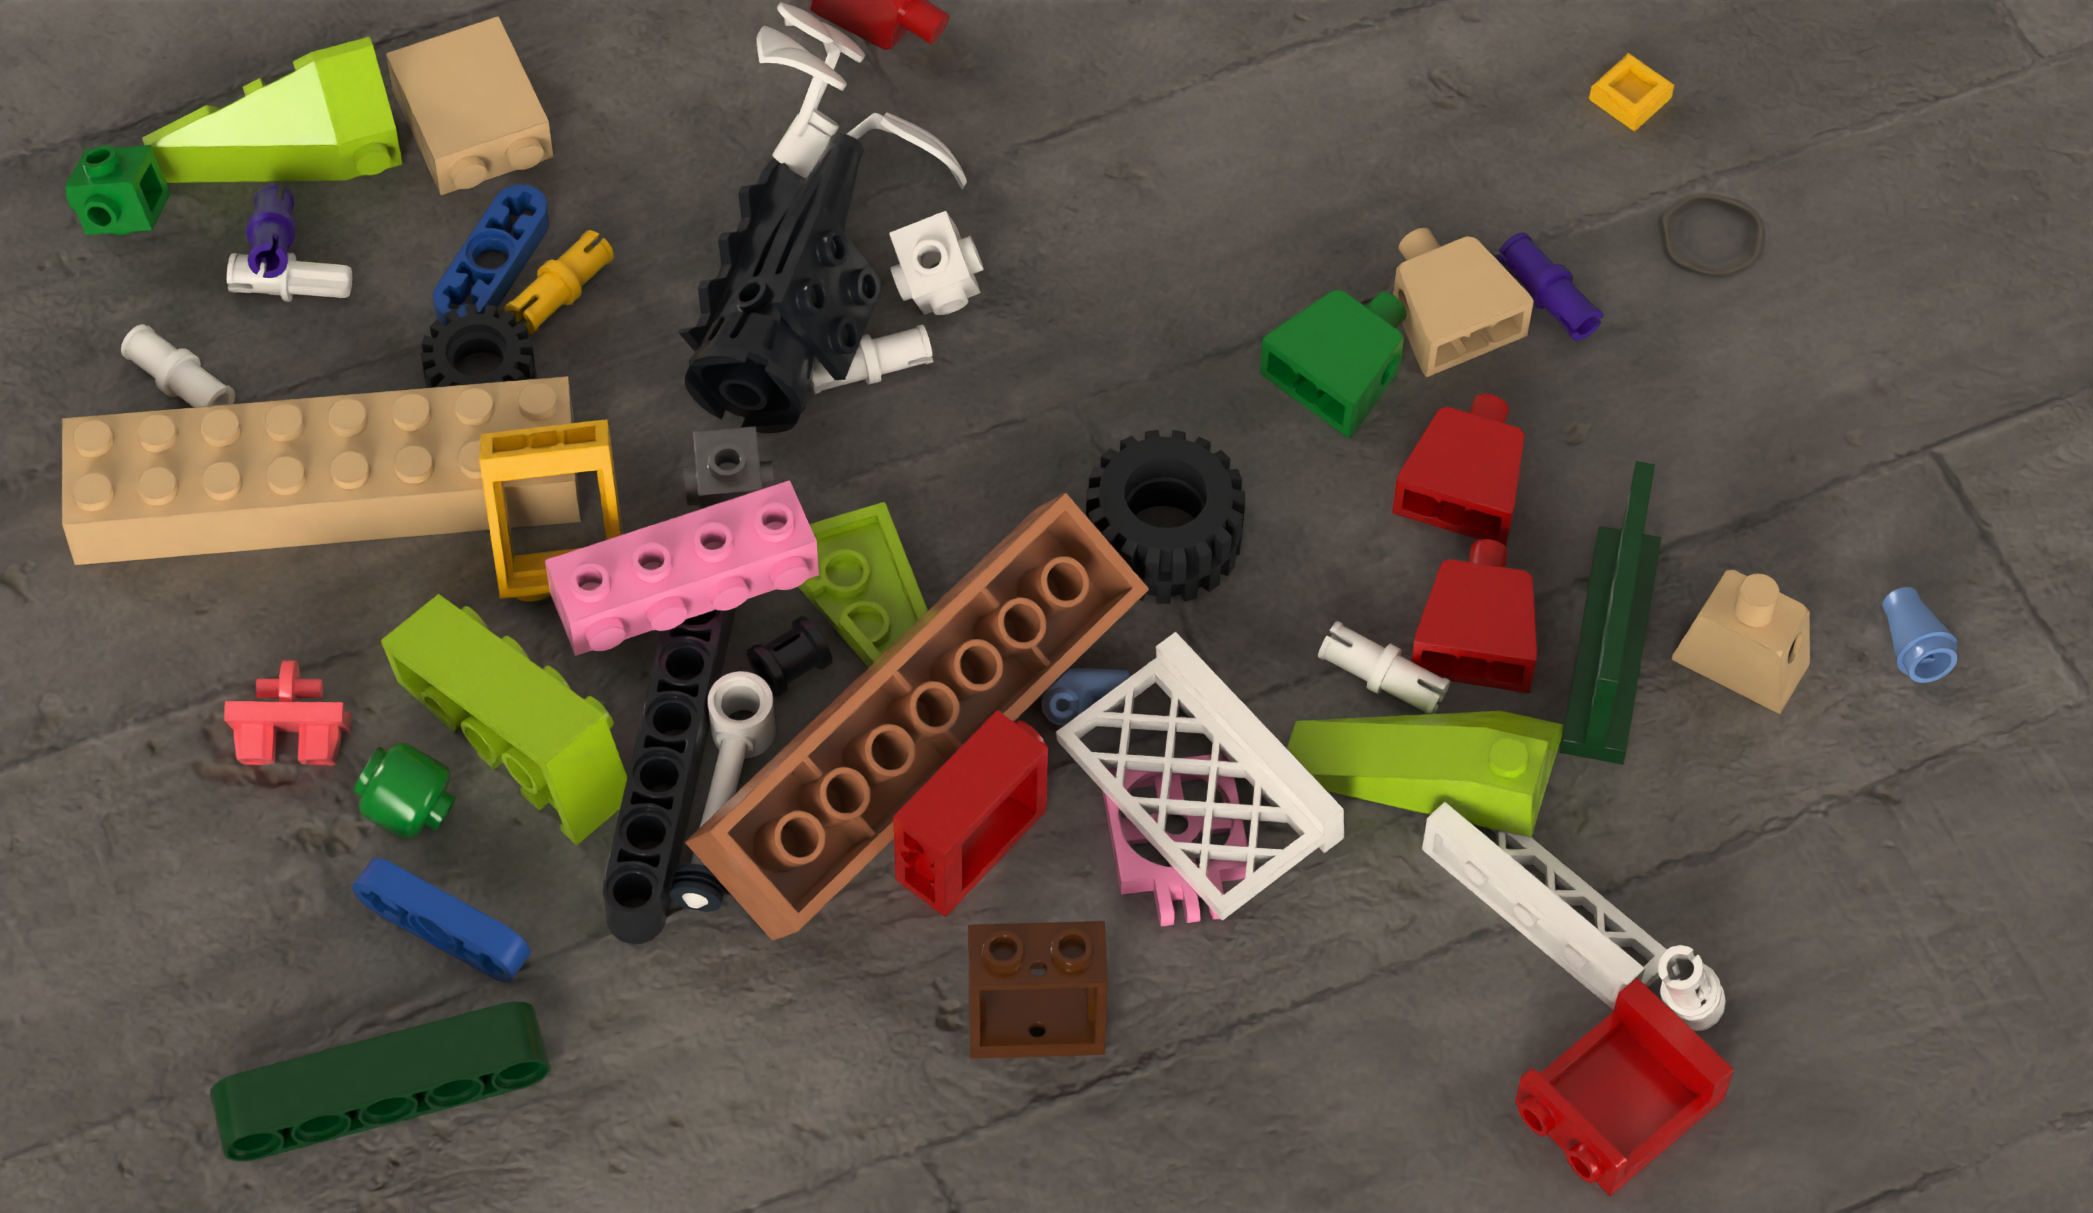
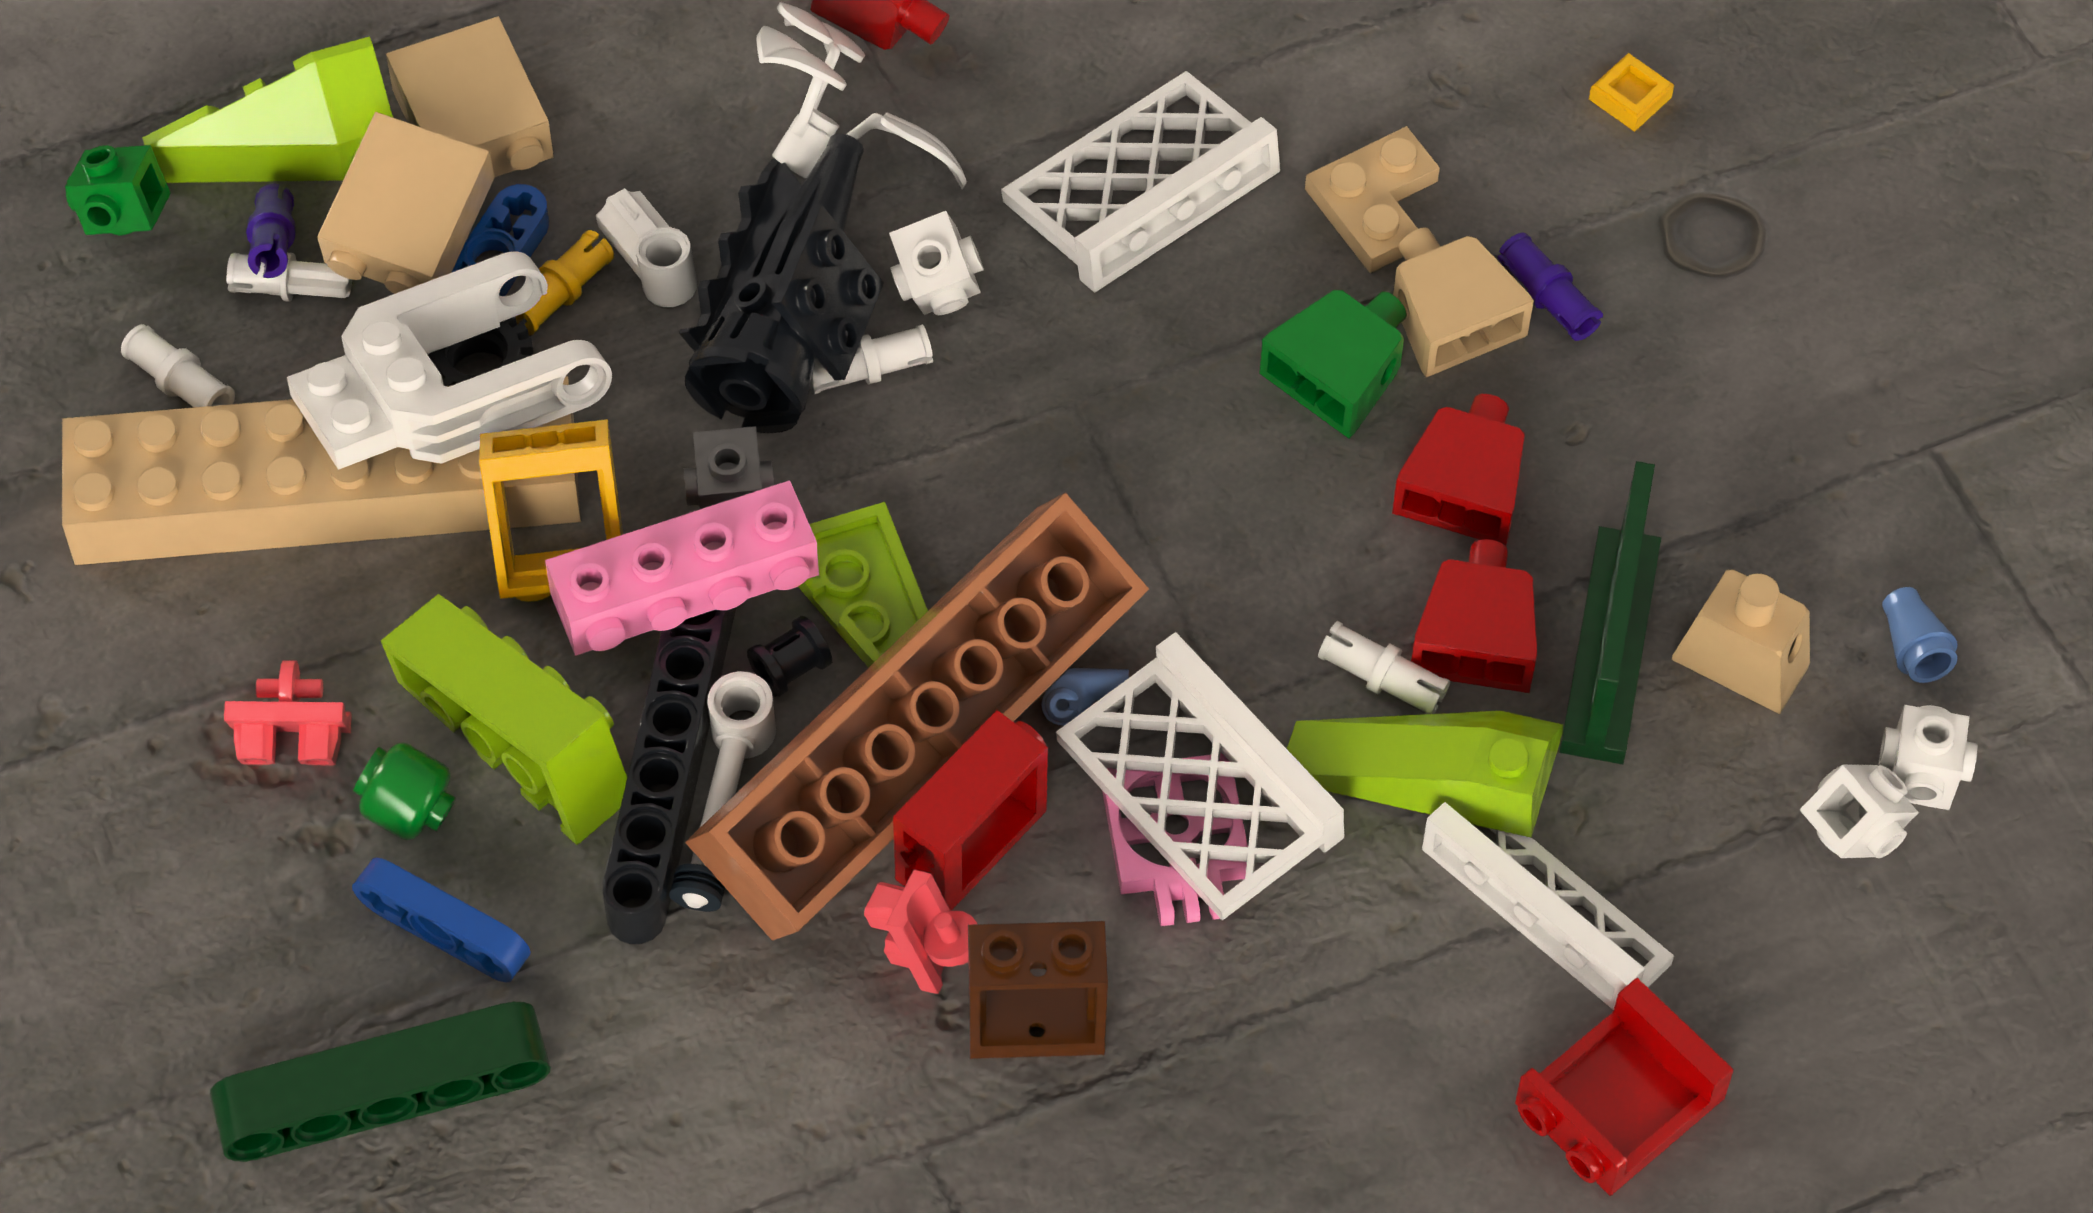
(393, 395): none -> white plate
(404, 205): none -> tan brick
(650, 247): none -> white piece
(920, 928): none -> coral hips
(1171, 201): none -> white fence
(1177, 476): black tyre -> none
(1364, 190): none -> tan plate
(1680, 985): white pin -> none
(1860, 811): none -> white brick
(1929, 754): none -> white brick

